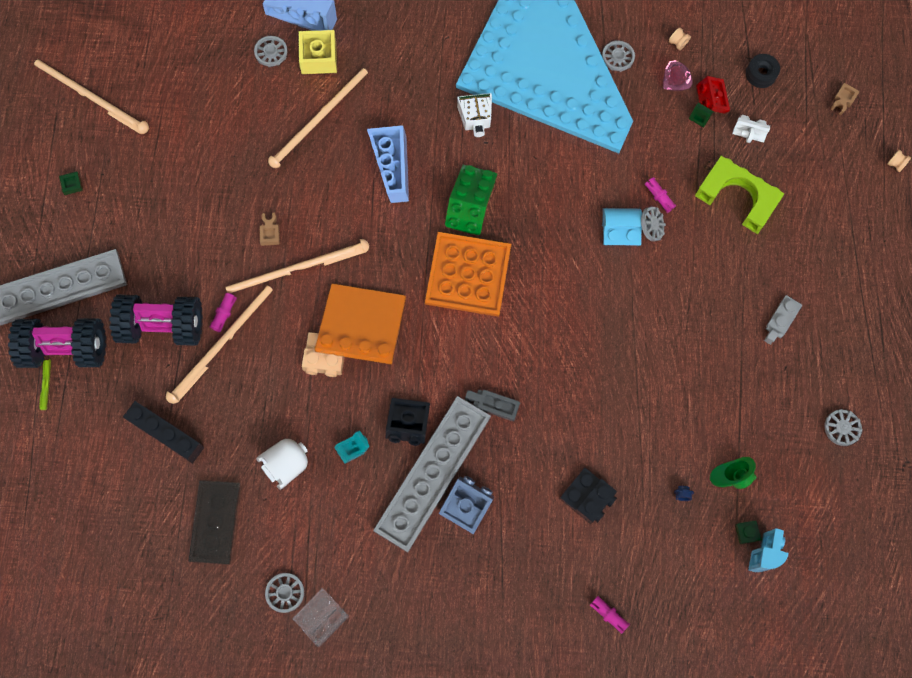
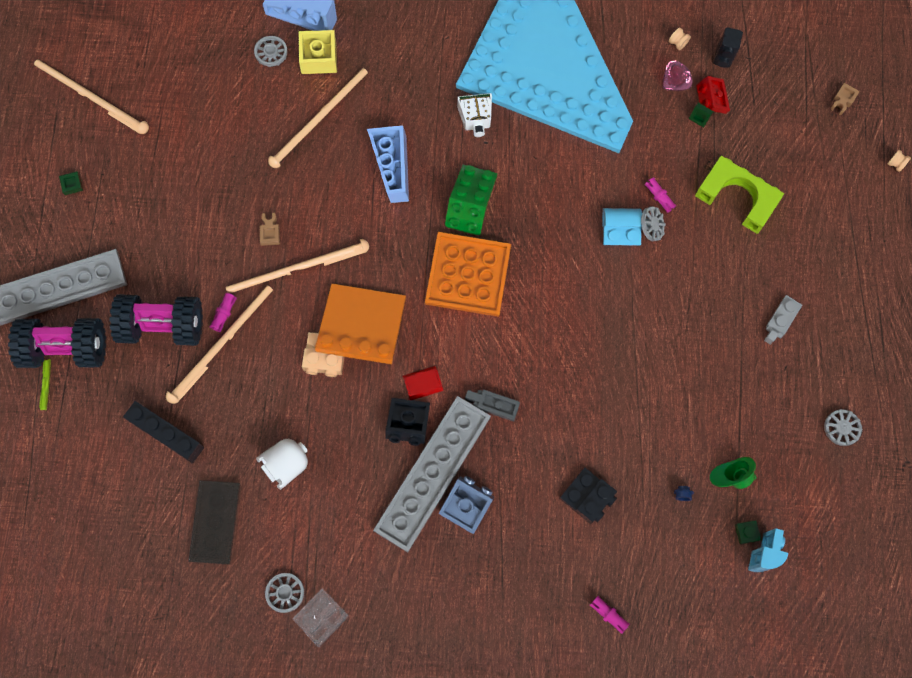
(352, 447): teal bracket -> none
(423, 383): none -> red piece
(618, 55): light grey wheel -> none
(727, 47): none -> black brick
(750, 129): white hips -> none
(762, 61): black tyre -> none

